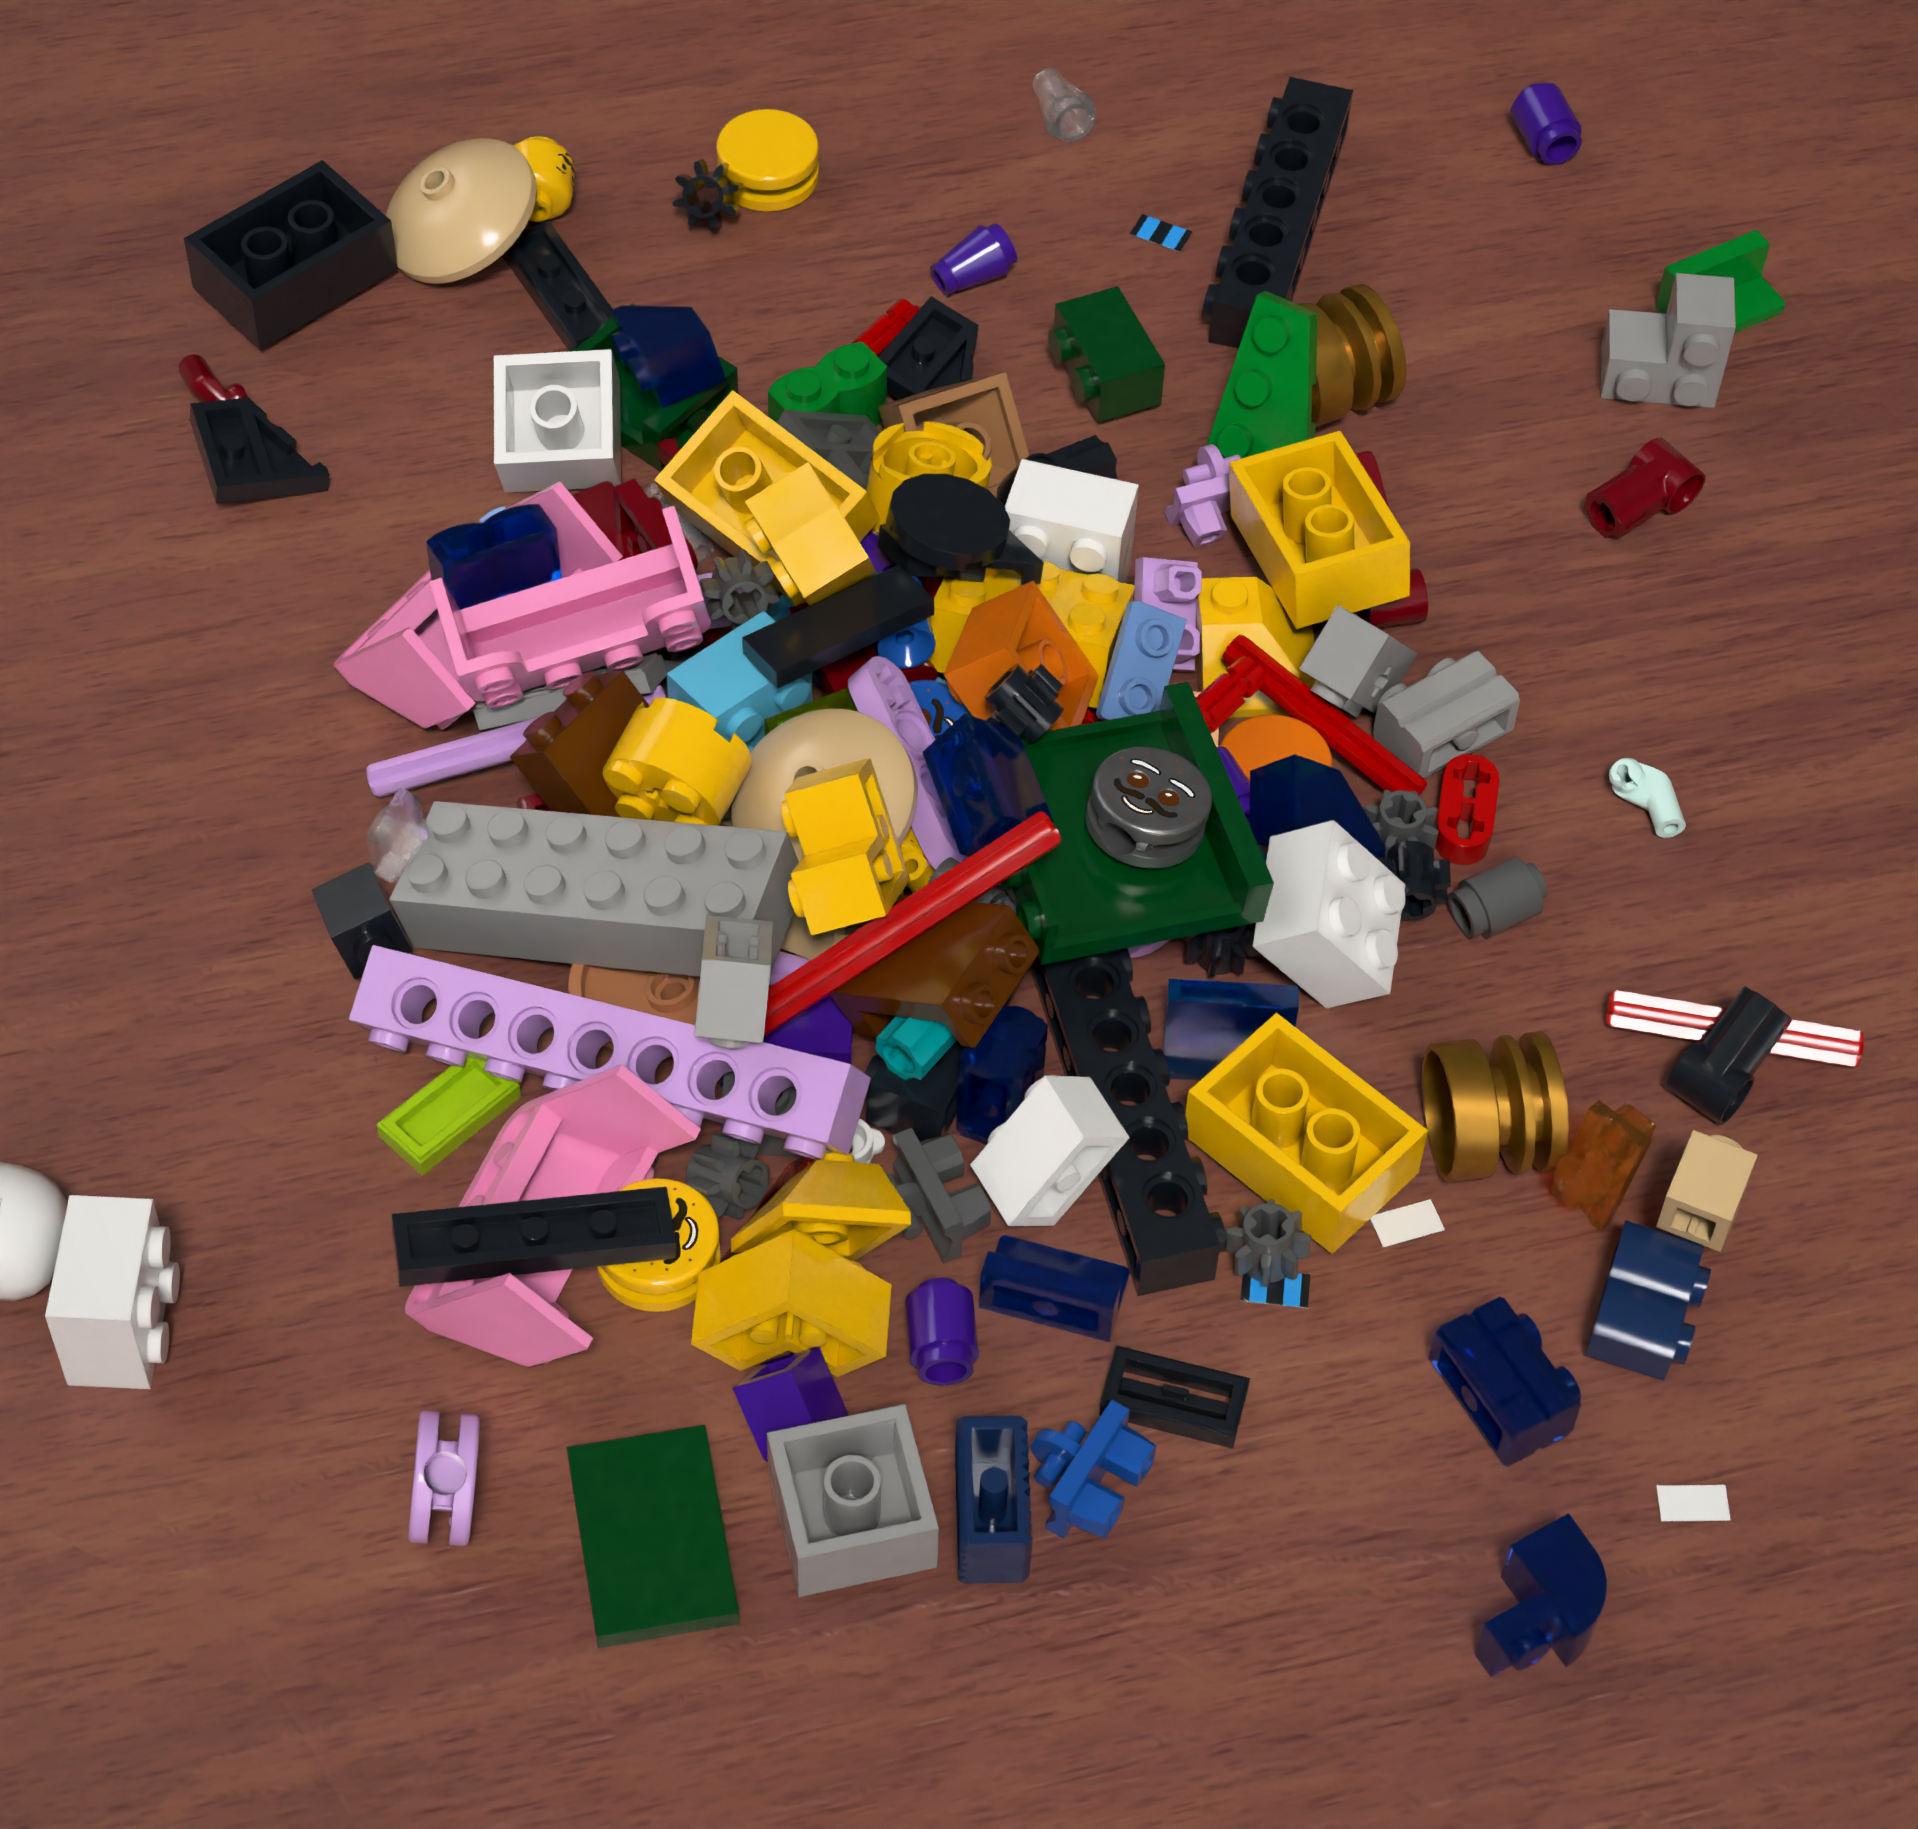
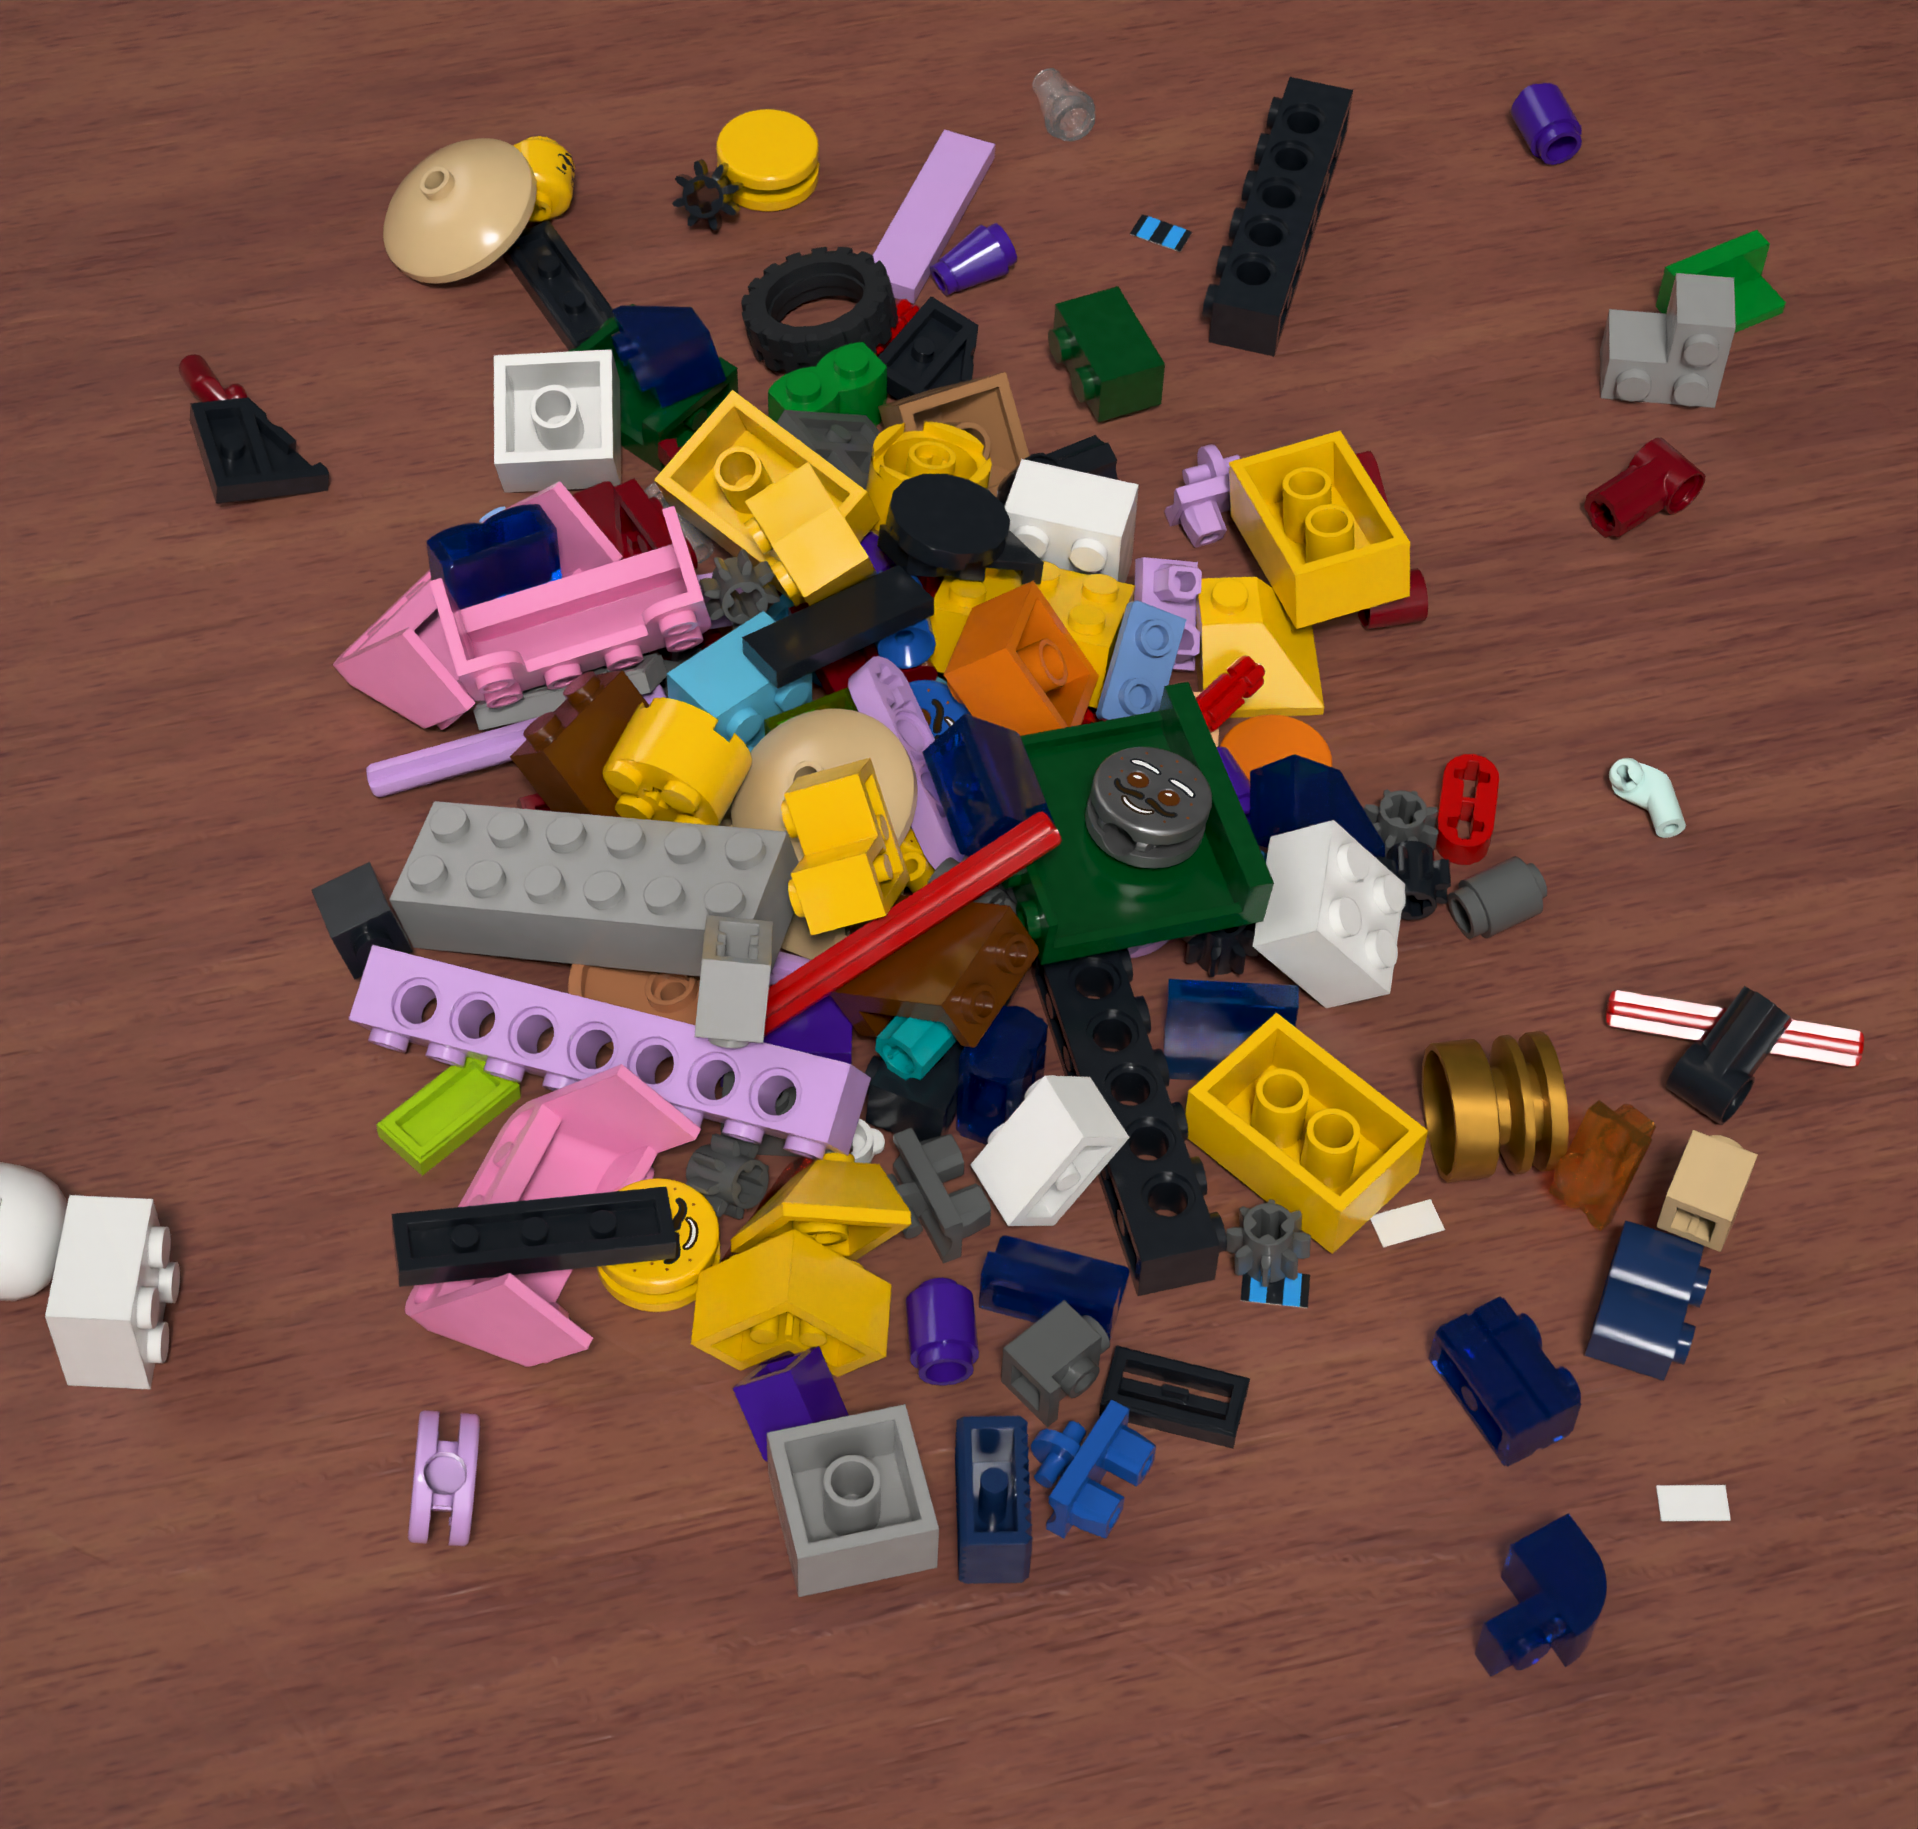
(291, 254): black brick -> none
(396, 835): clear plate -> none
(652, 1536): dark green tile -> none
(811, 278): none -> black tyre
(932, 211): none -> lavender tile
(1025, 701): black gear -> none
(1054, 1360): none -> dark grey brick
(1270, 381): green wing -> none
(1329, 722): red axle -> none
(1355, 662): light grey brick -> none
(1357, 354): pearl gold wheel -> none
(1446, 713): light grey brick -> none

